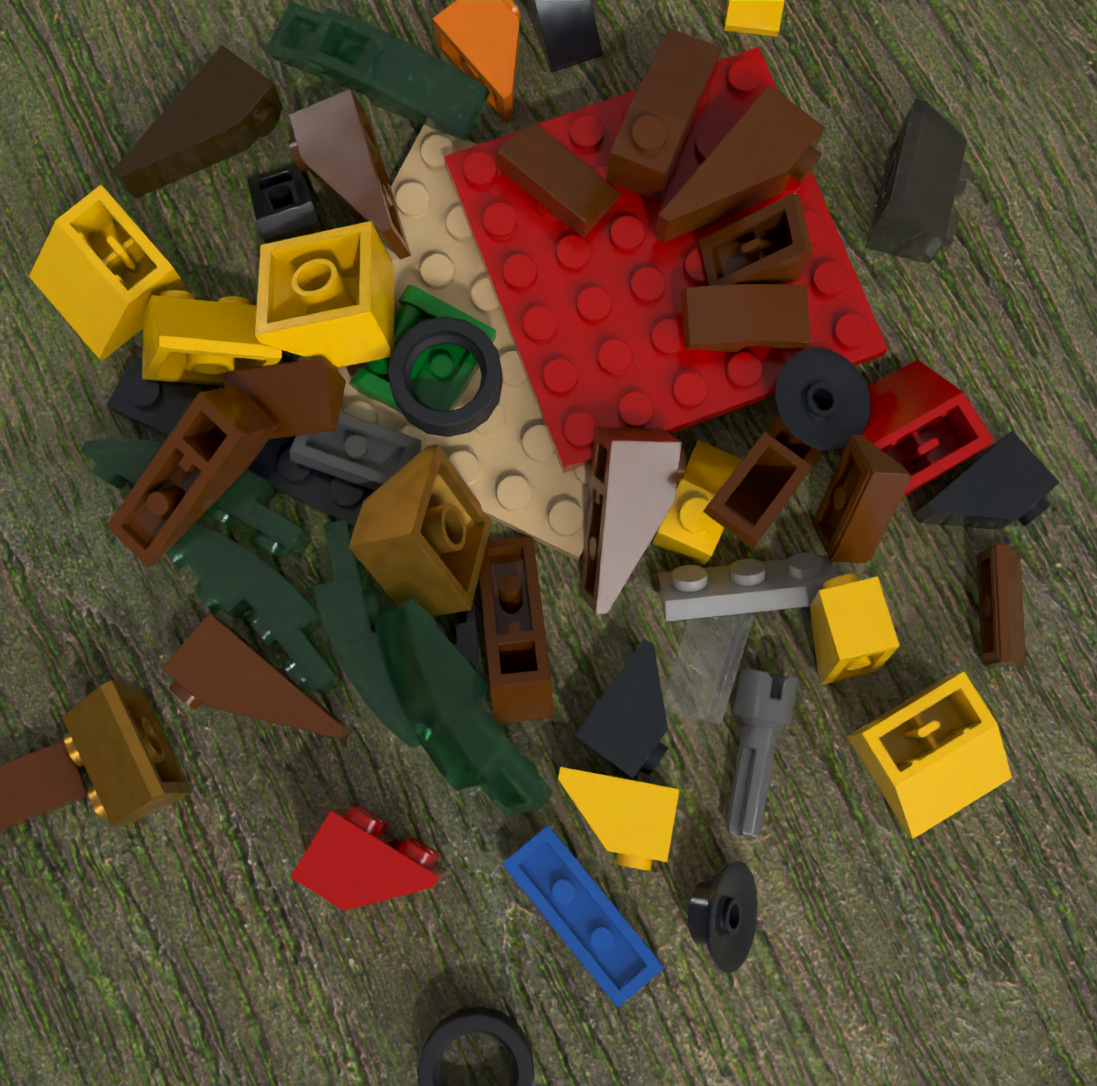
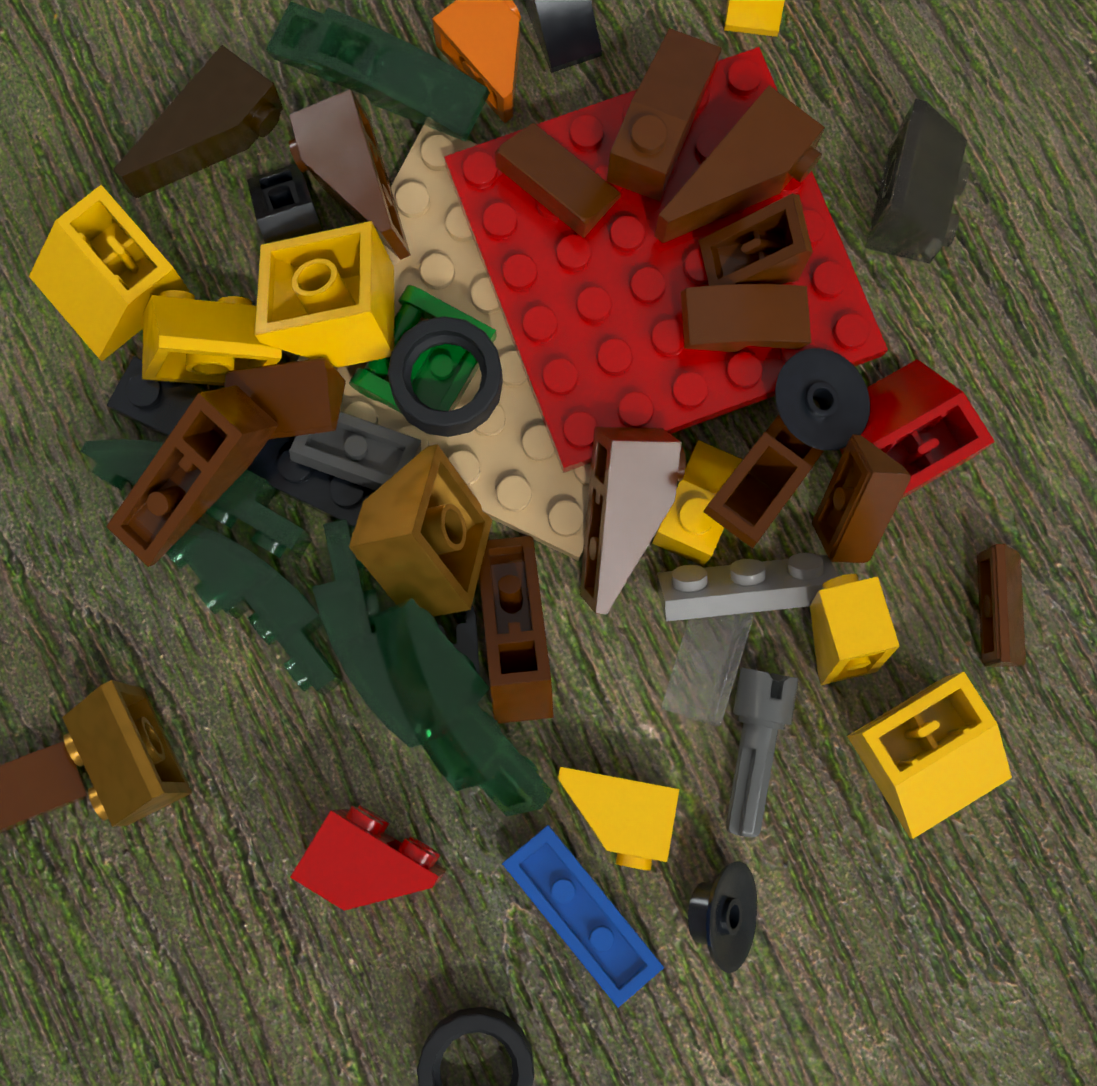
(234, 677): reddish brown slope -> none
(629, 717): black slope -> none
(993, 490): black slope -> none

